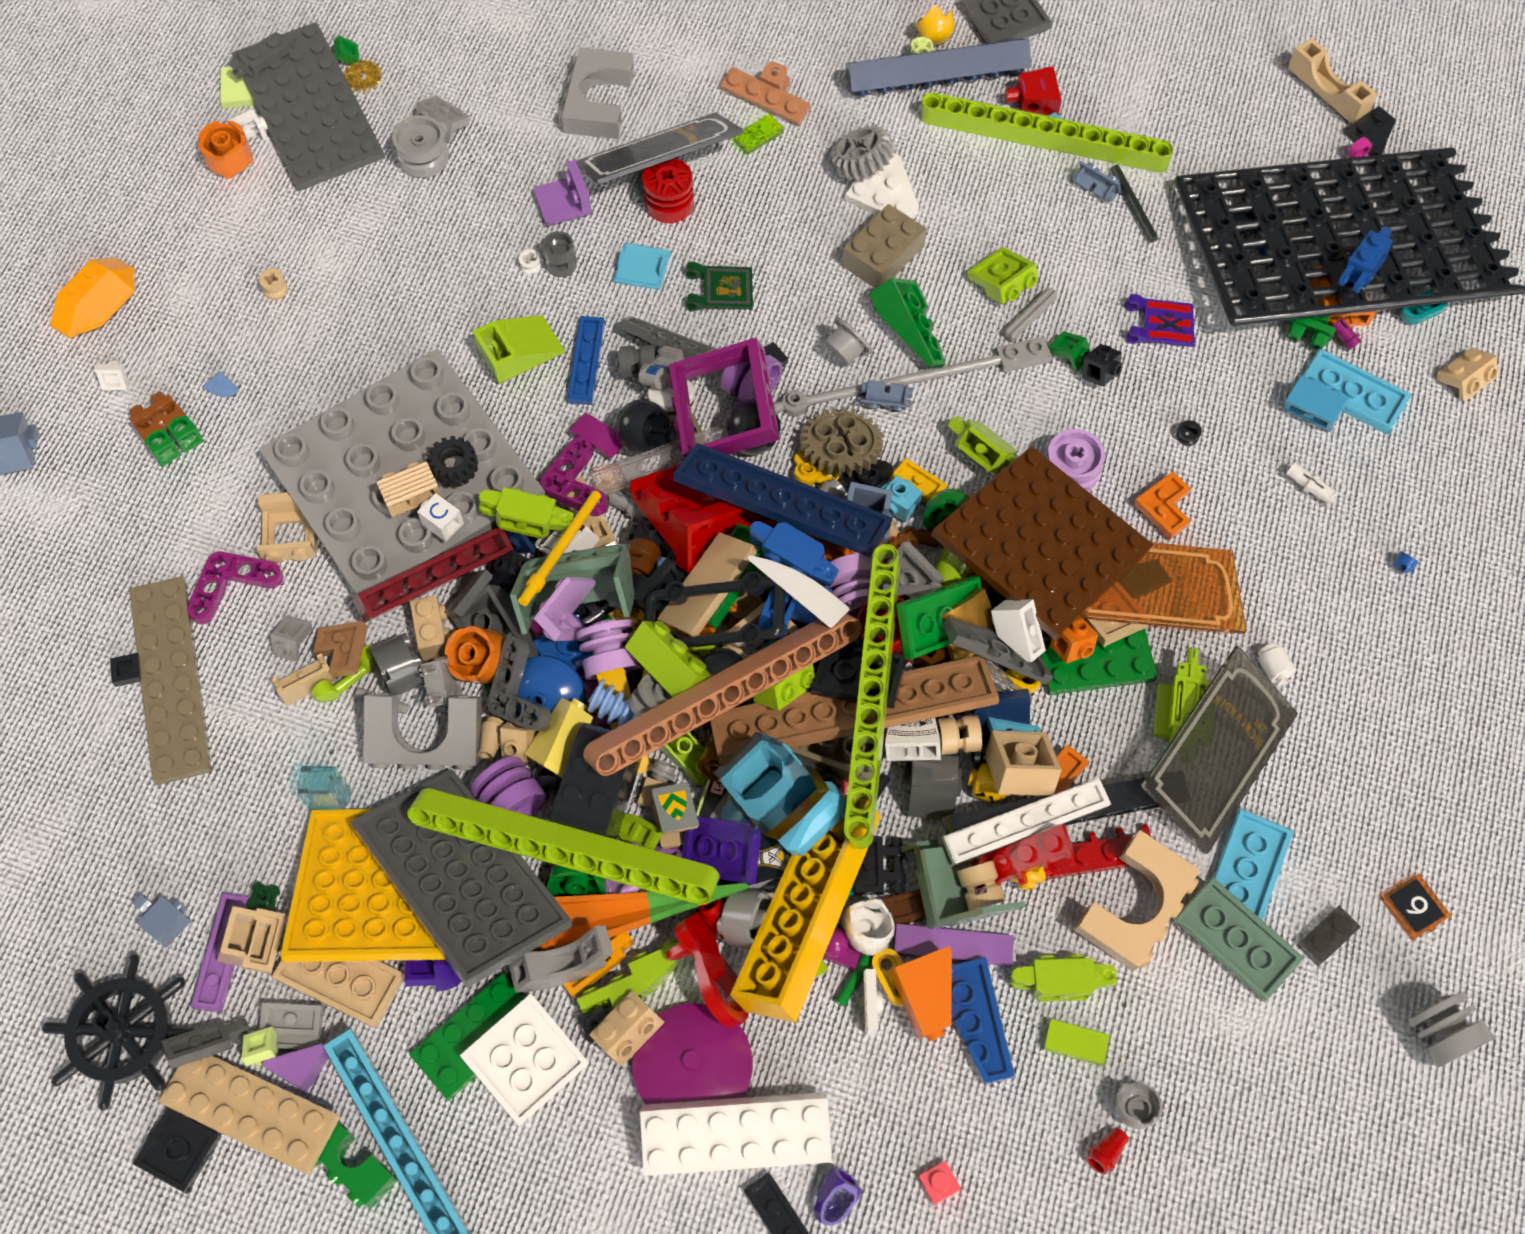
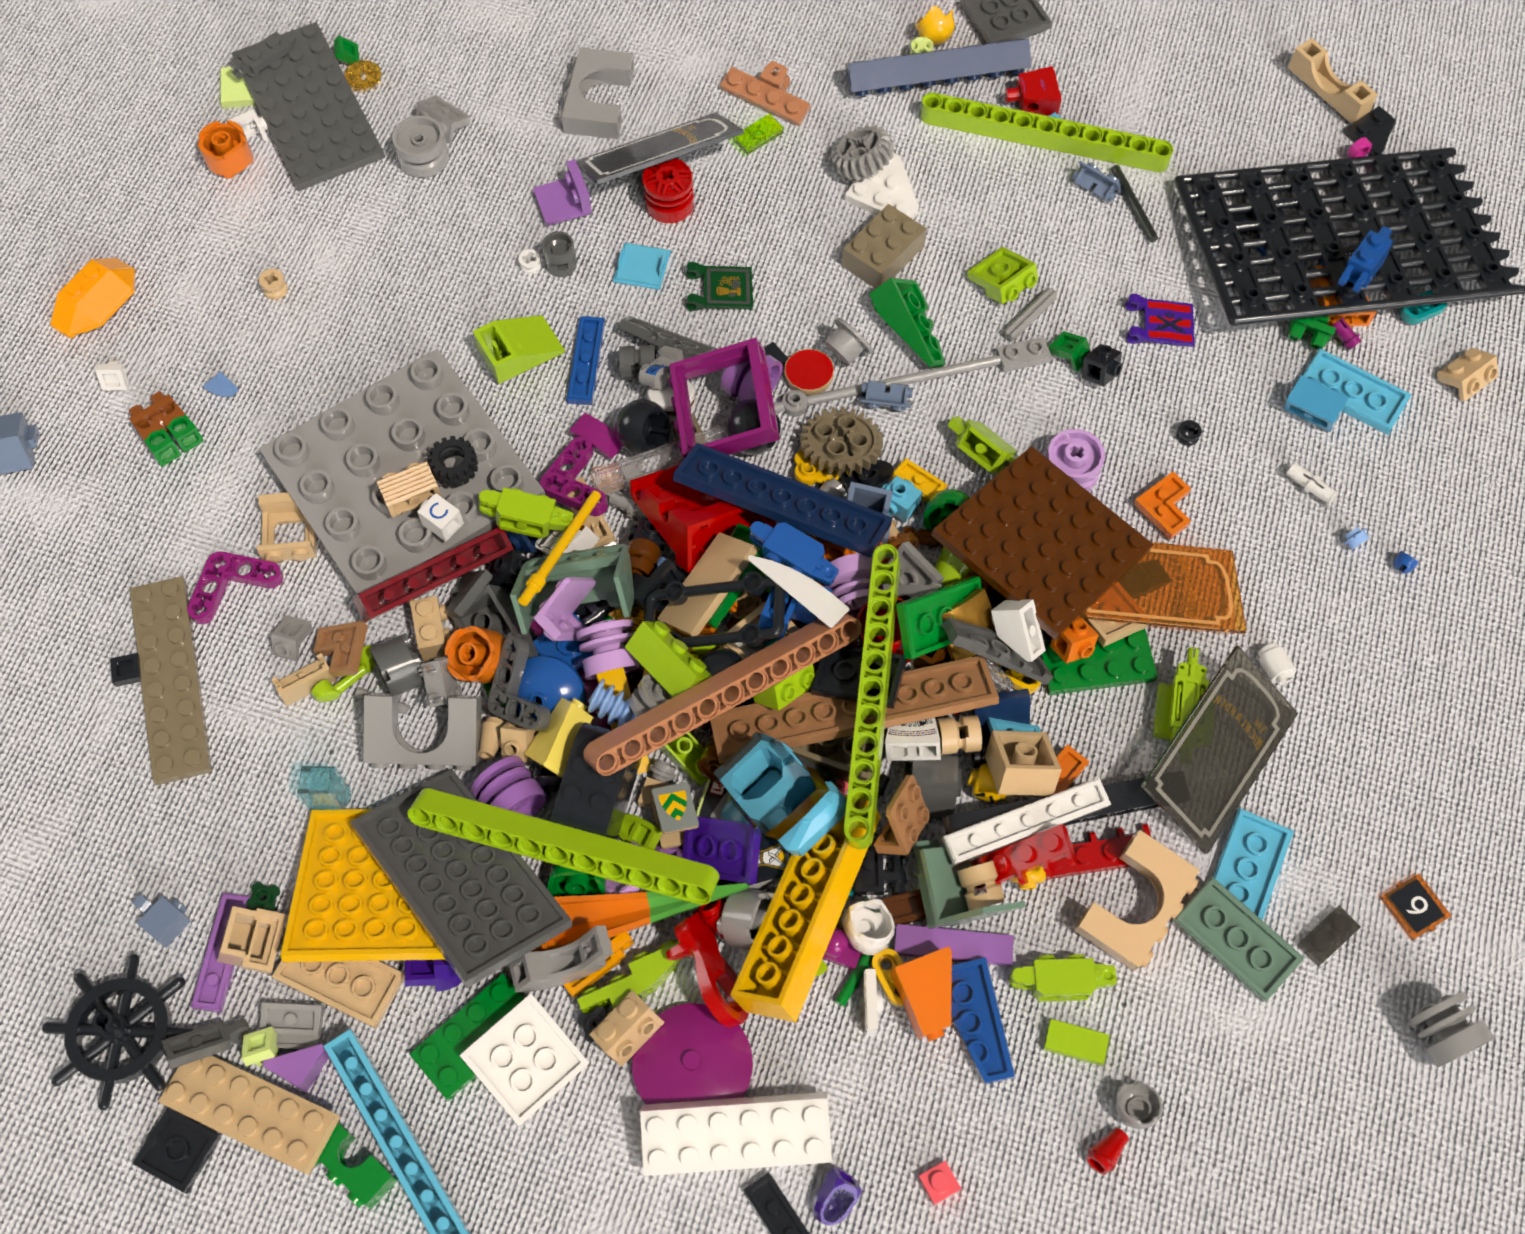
(809, 371): none -> red tile
(906, 819): none -> medium nougat bracket
(1356, 537): none -> light blue plate

